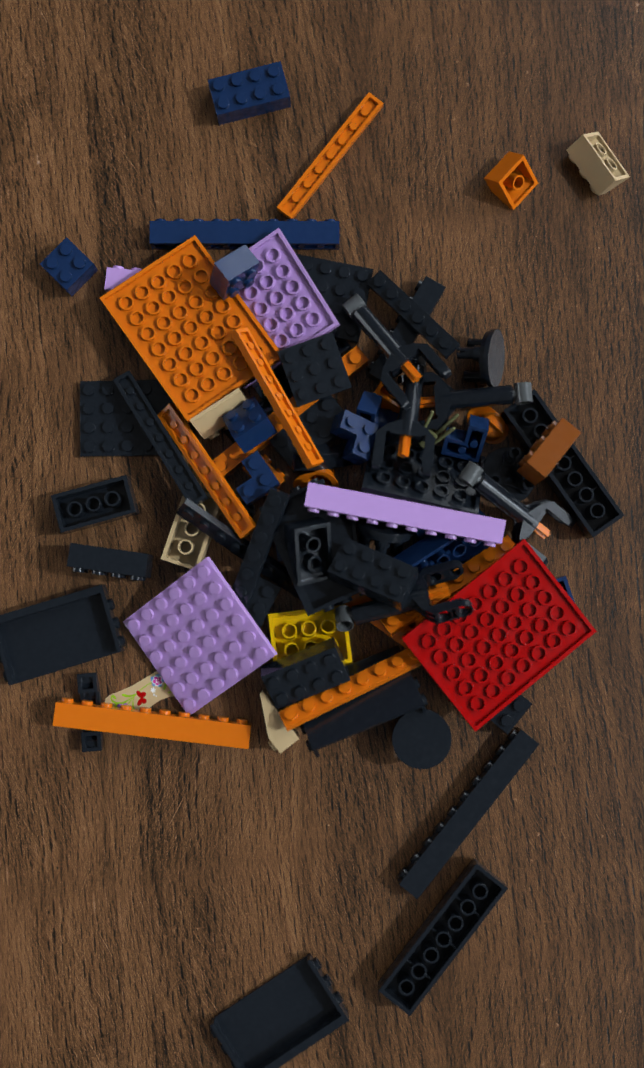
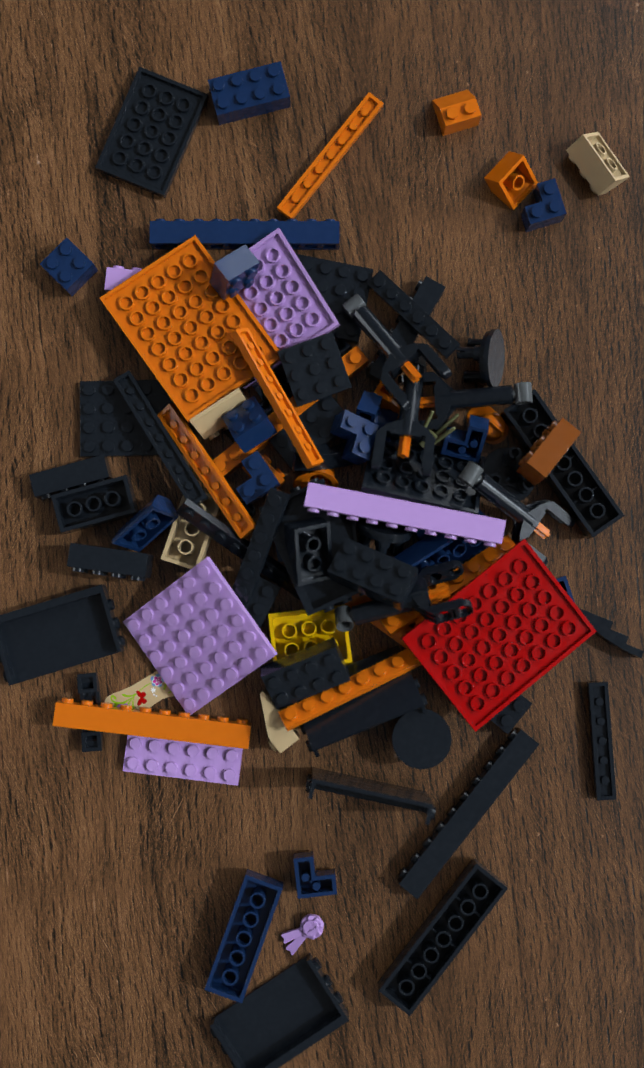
(70, 477): none -> black brick
(146, 524): none -> dark blue slope
(152, 132): none -> black plate
(183, 760): none -> lavender plate
(244, 936): none -> dark blue brick
(310, 927): none -> lavender piece
(312, 882): none -> dark blue brick
(371, 790): none -> black panel
(457, 112): none -> orange slope
(547, 209): none -> dark blue brick
(601, 741): none -> black plate
(614, 638): none -> black slope

